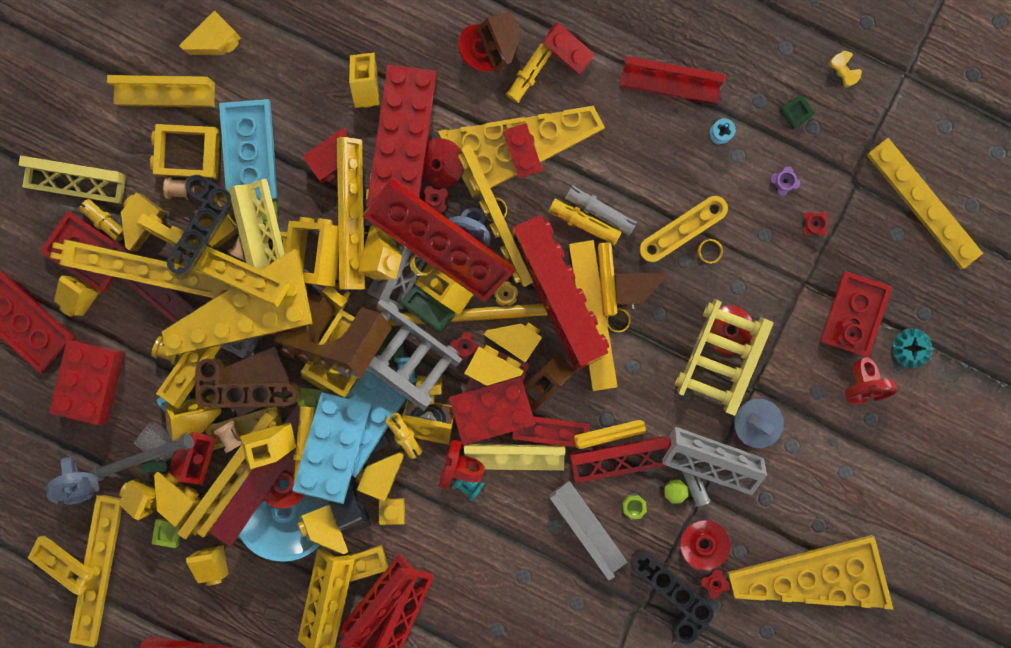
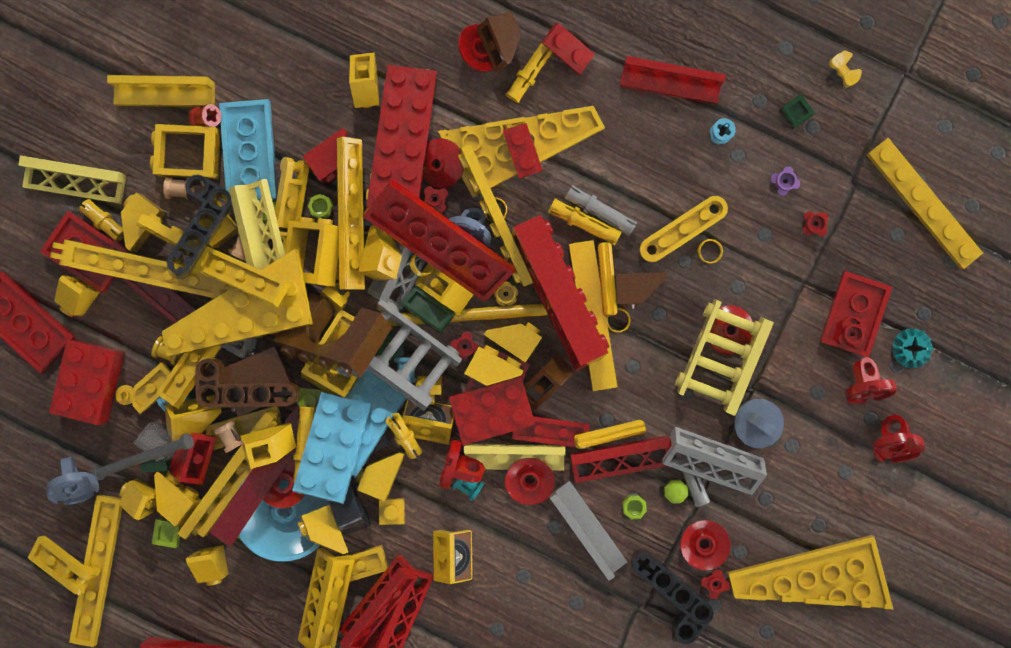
(144, 392): none -> yellow hinge
(206, 116): none -> red bush
(211, 37): yellow slope -> none
(291, 191): none -> yellow plate
(320, 206): none -> lime tile
(452, 556): none -> yellow panel
(528, 491): none -> red dish
(897, 446): none -> red tile

